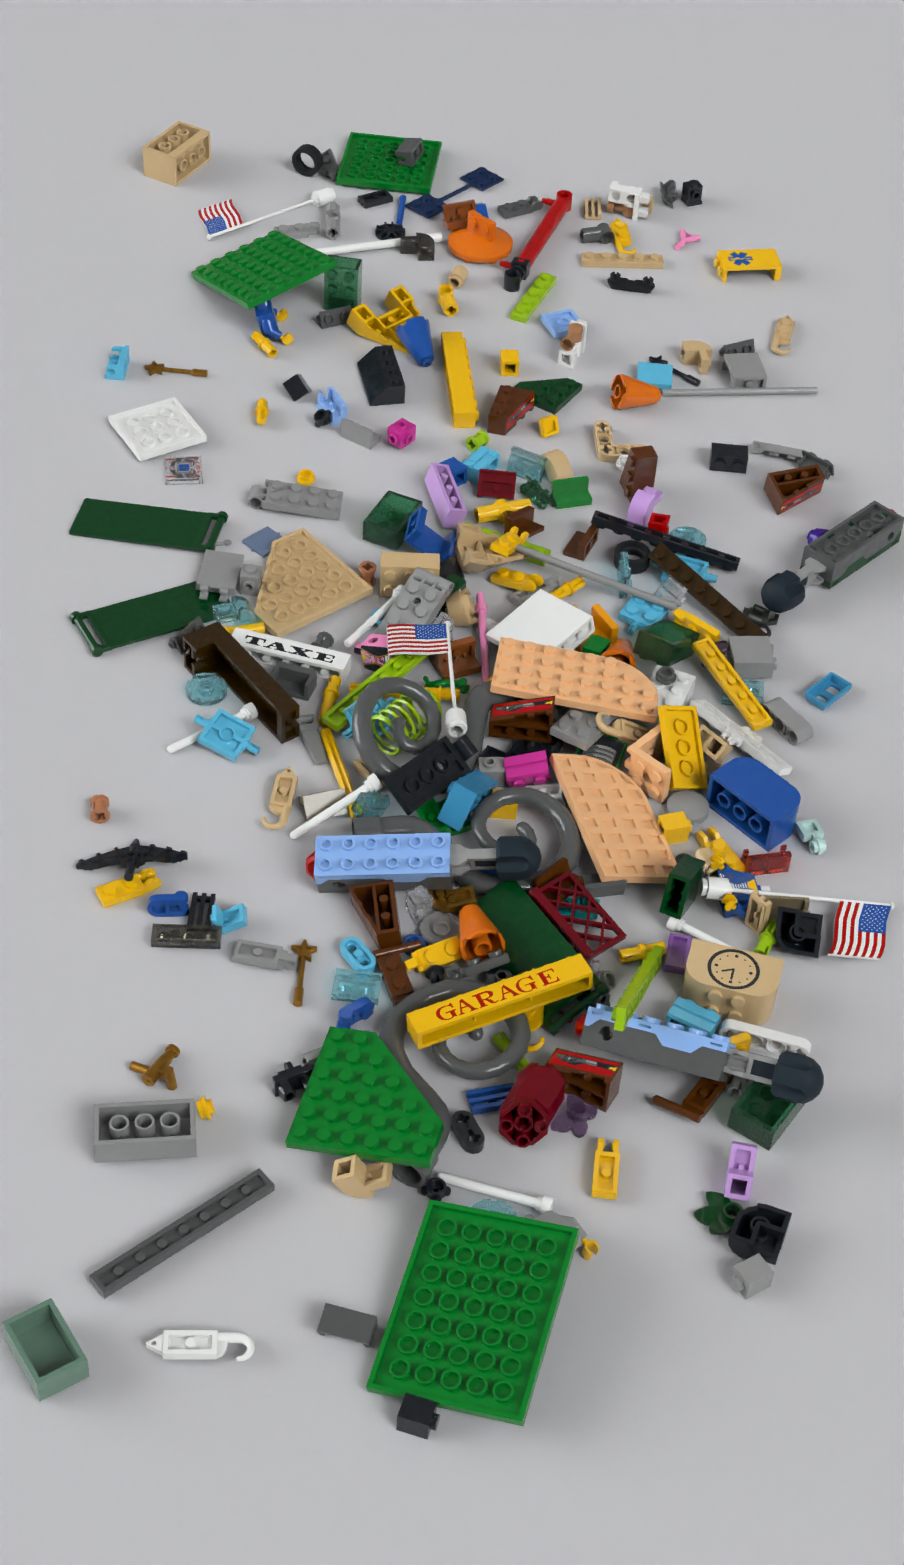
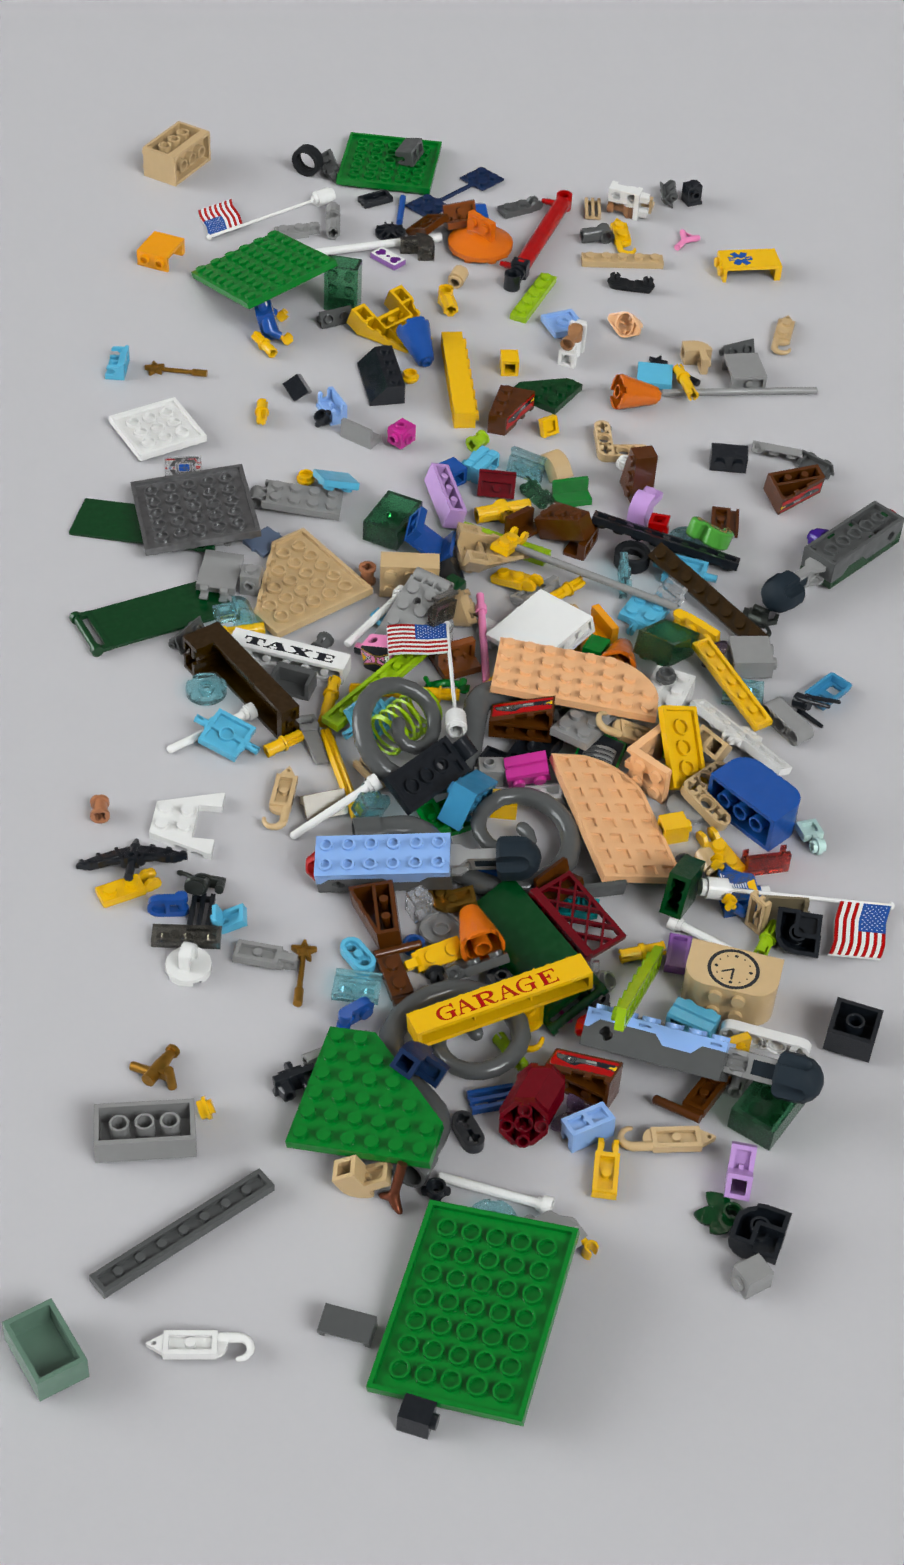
(158, 249): none -> light orange panel
(176, 822): none -> white wing
(188, 965): none -> white tile
(195, 509): none -> flat silver plate
(200, 882): none -> pearl dark grey piece
(283, 743): none -> yellow axle
(333, 479): none -> medium azure tile
(388, 258): none -> tile
(393, 1194): none -> copper piece
(410, 376): none -> yellow plate
(417, 1059): none -> dark blue brick
(427, 224): none -> reddish brown tile
(442, 608): none -> clear smoke plate
(564, 523): none -> reddish brown wedge
(587, 1125): none -> light blue hinge
(625, 324): none -> light nougat hat
(668, 1139): none -> tan plate
(683, 378): none -> yellow pin
(700, 794): none -> tan beam
(709, 534): none -> bright green animal
(724, 518): none -> reddish brown plate
(805, 701): none -> black plant
(853, 1029): none -> black brick

